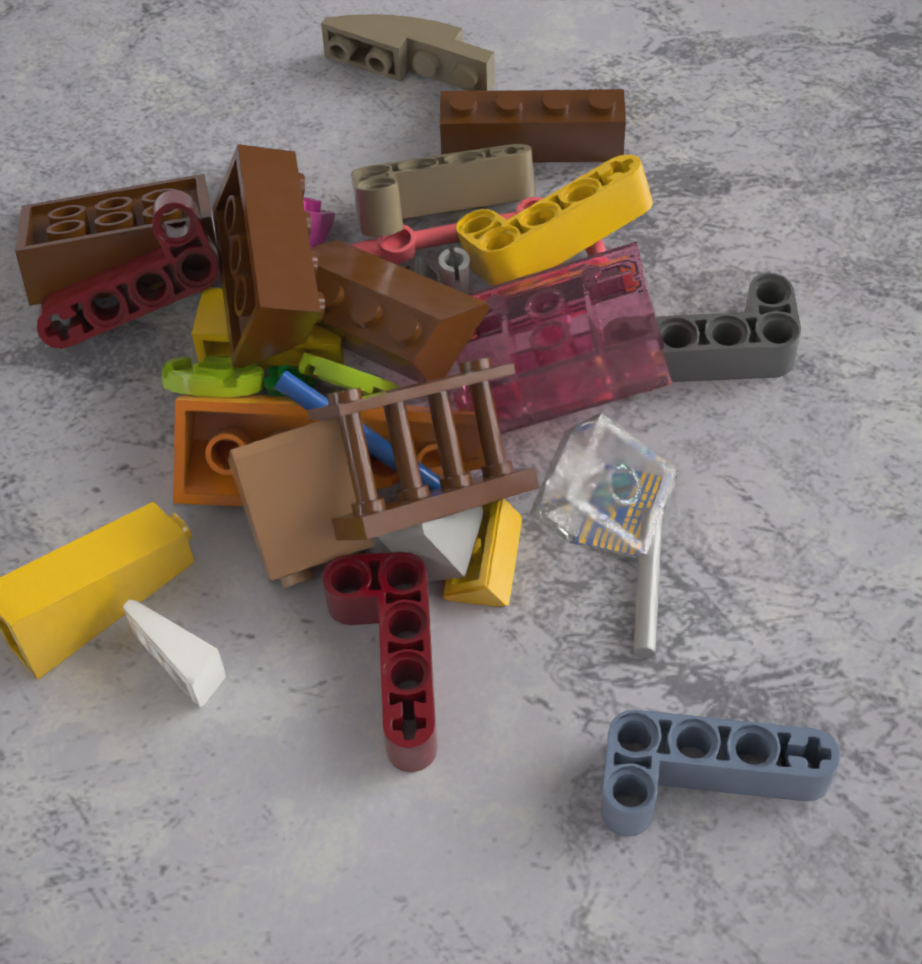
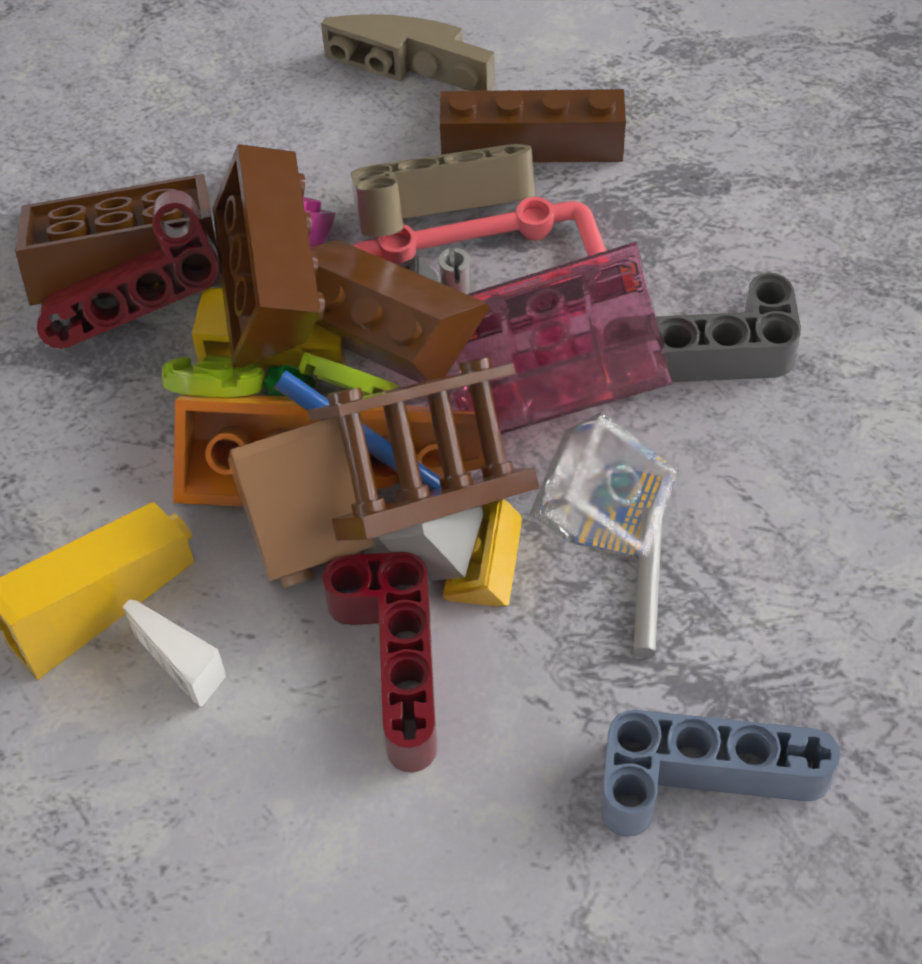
(556, 224): yellow beam -> none

